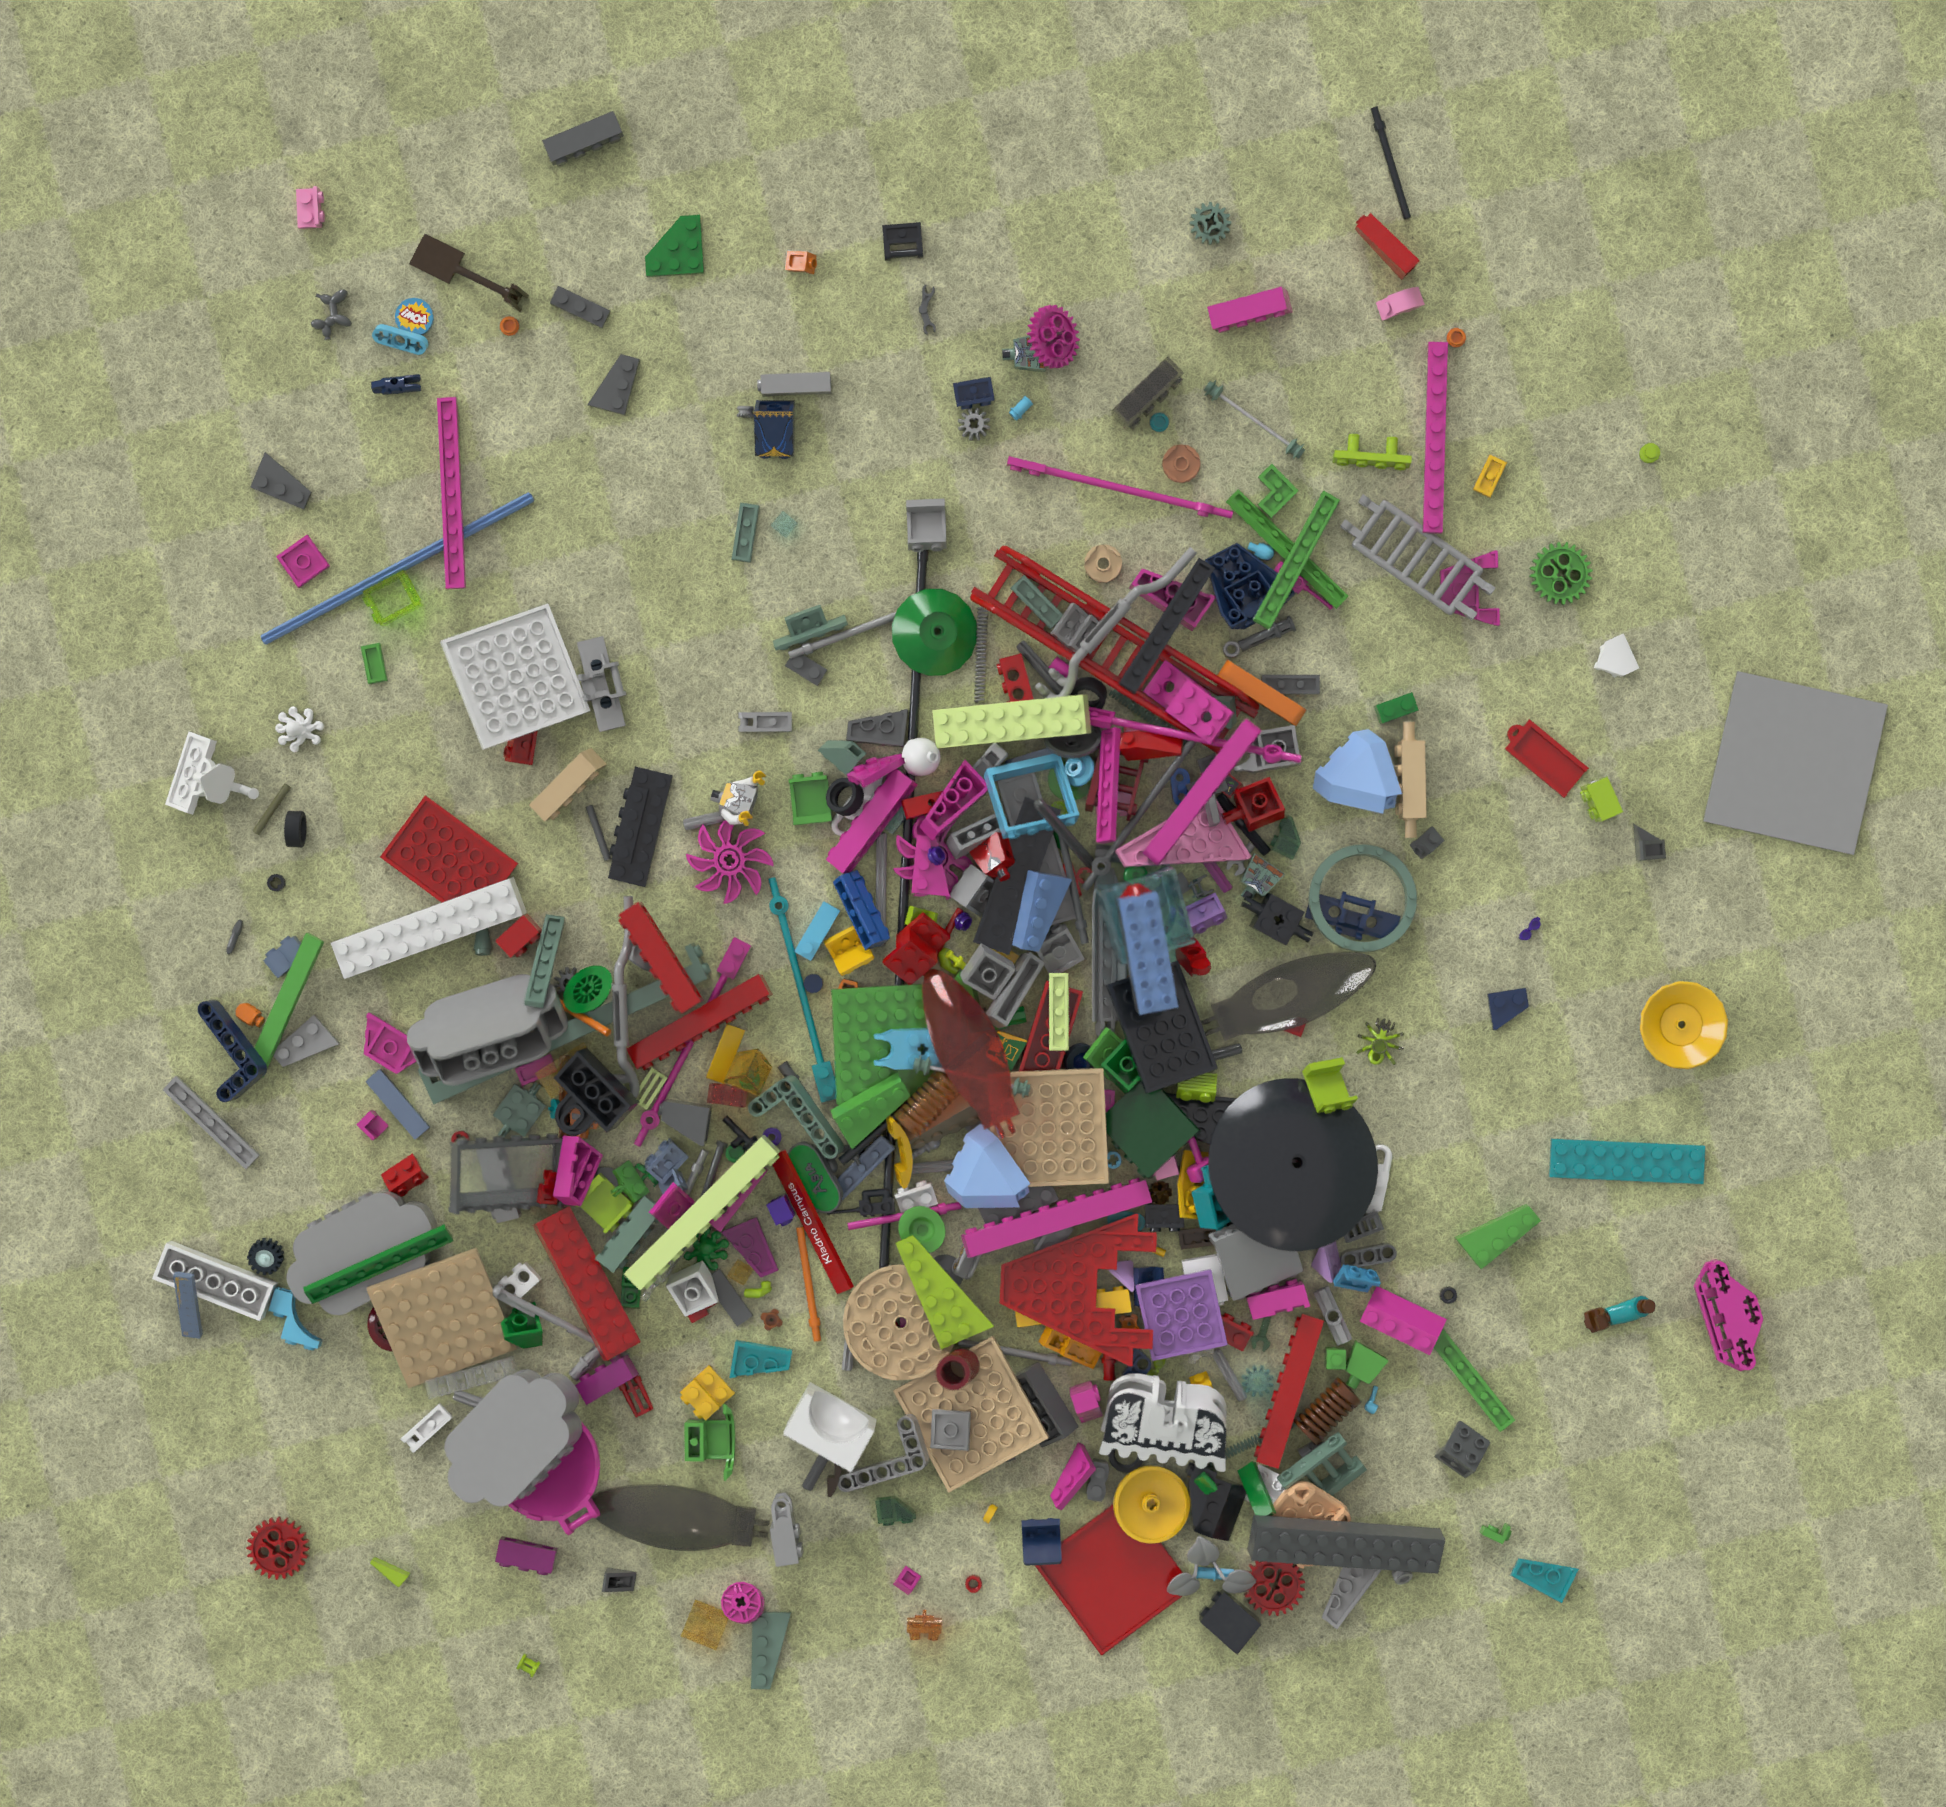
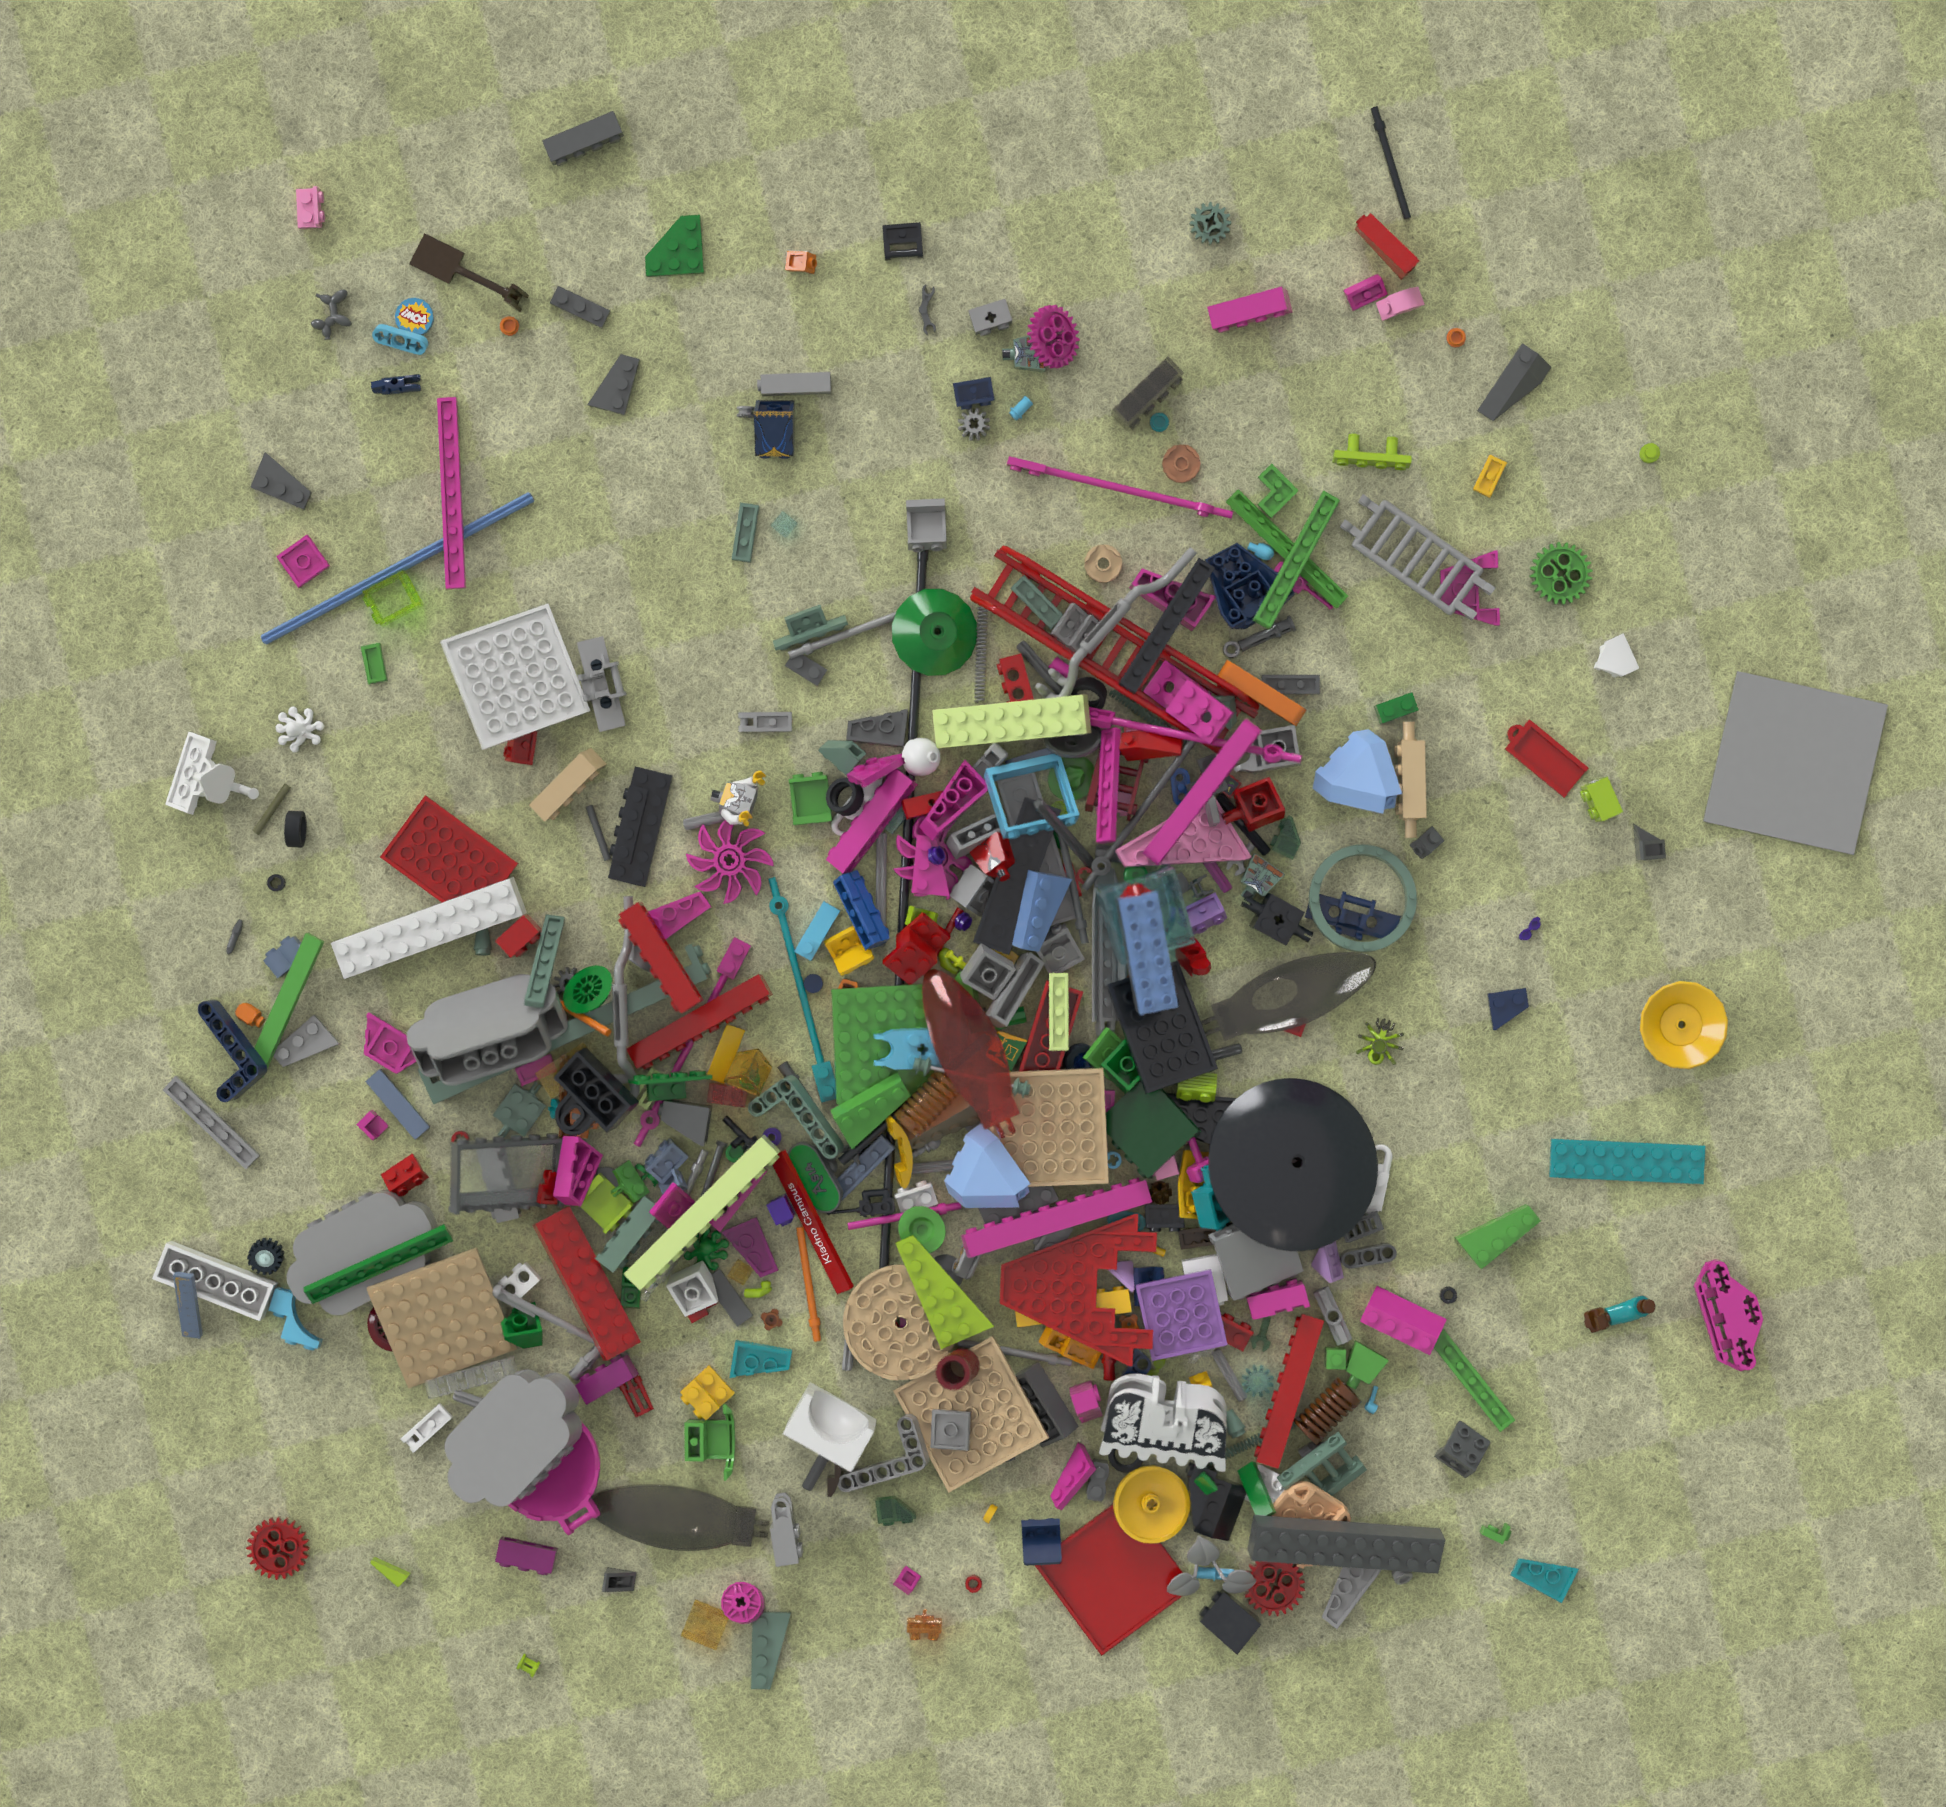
(667, 1087): none -> green bracket
(679, 913): none -> dark pink wing
(997, 309): none -> light grey brick
(1082, 774): medium azure piece -> none
(1234, 1424): none -> sand green cone
(1292, 447): axle -> none
(1328, 1086): lime panel -> none
(1356, 1278): dark azure bracket -> none
(1365, 292): none -> dark pink slope
(1435, 437): dark pink plate -> none
(1519, 377): none -> dark grey wedge

